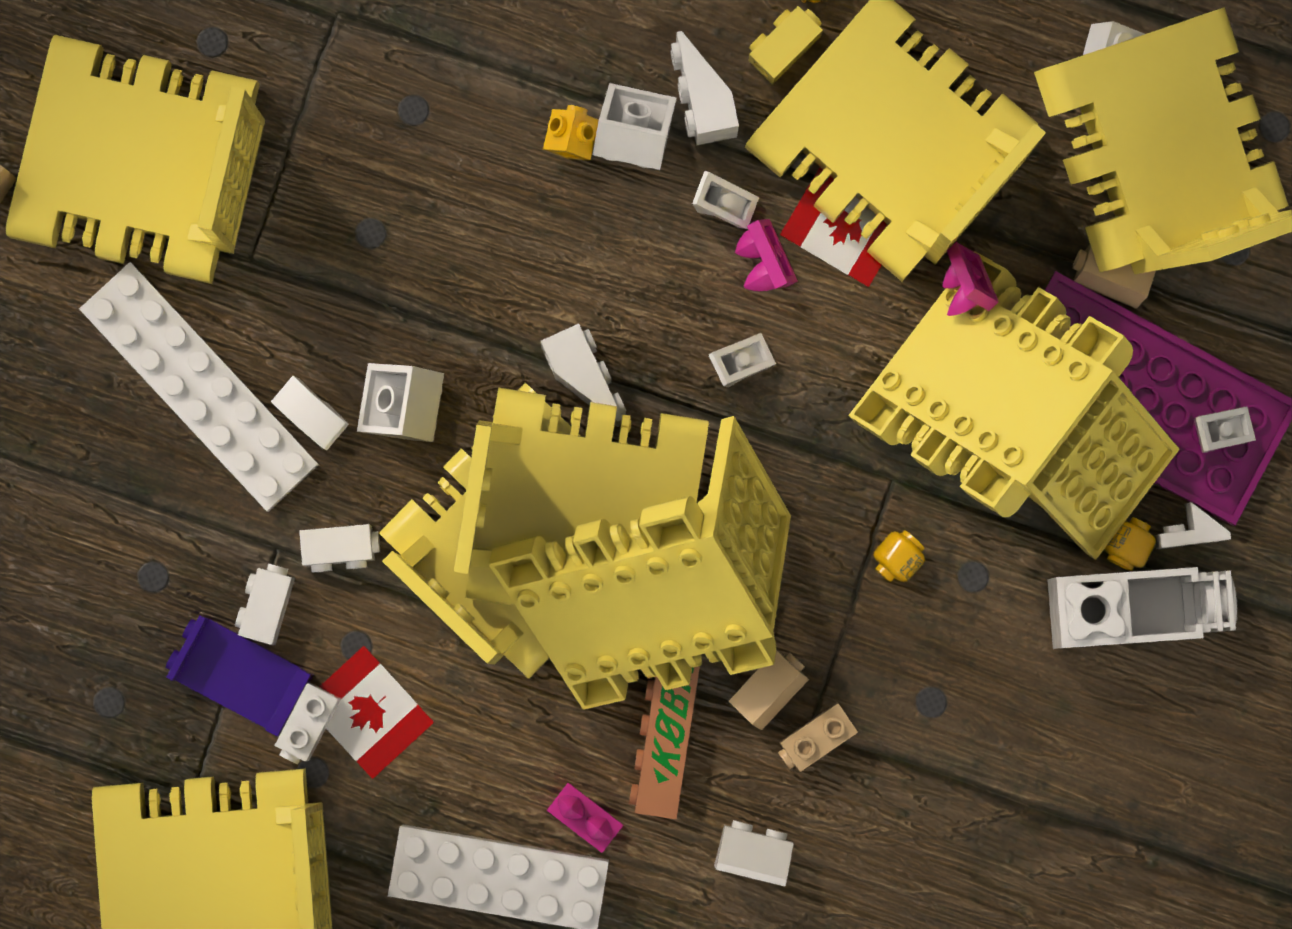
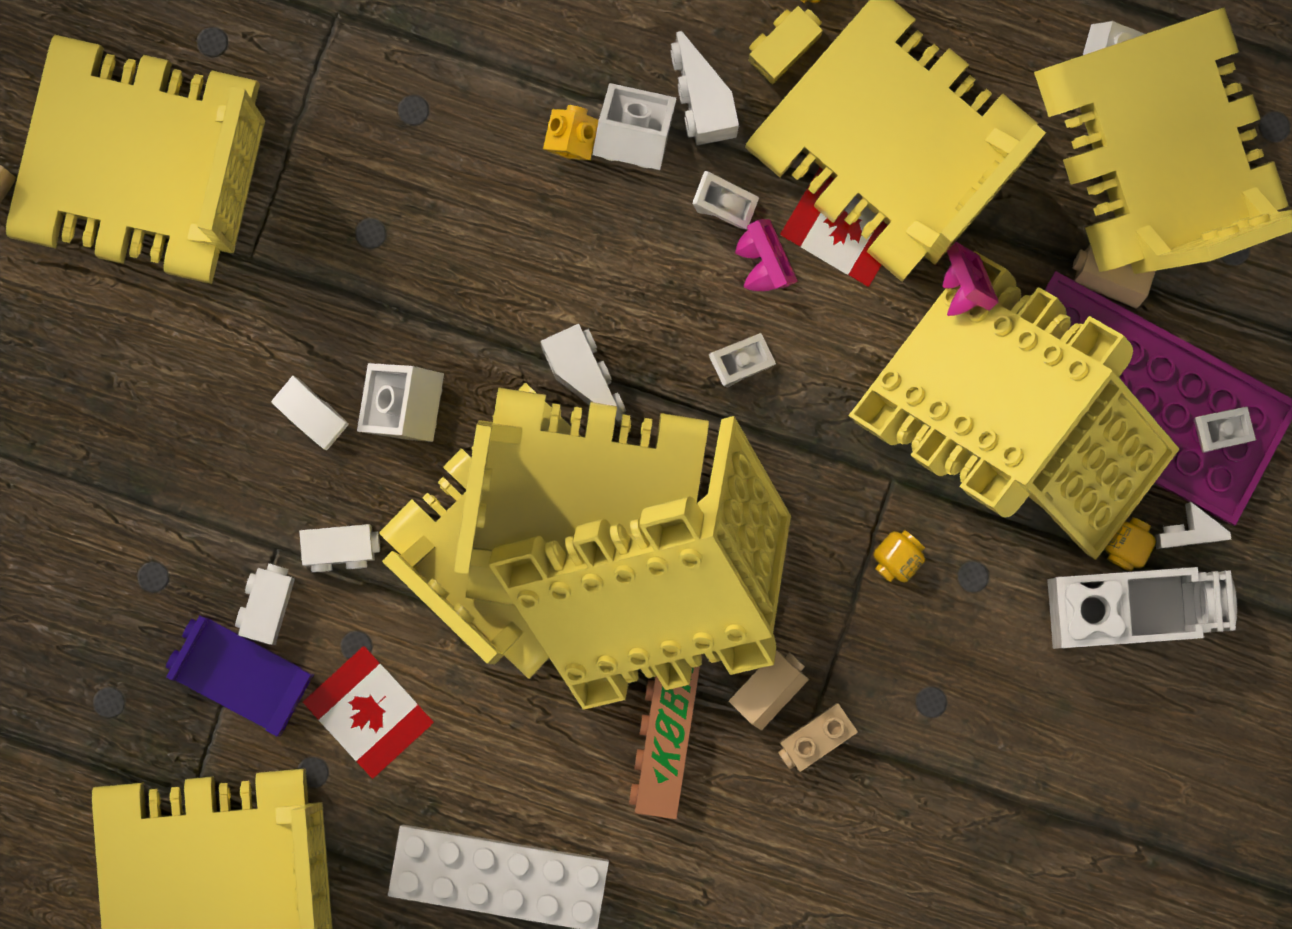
(199, 386): white plate -> none
(307, 723): white brick -> none
(585, 817): dark pink tile -> none
(754, 853): white slope -> none

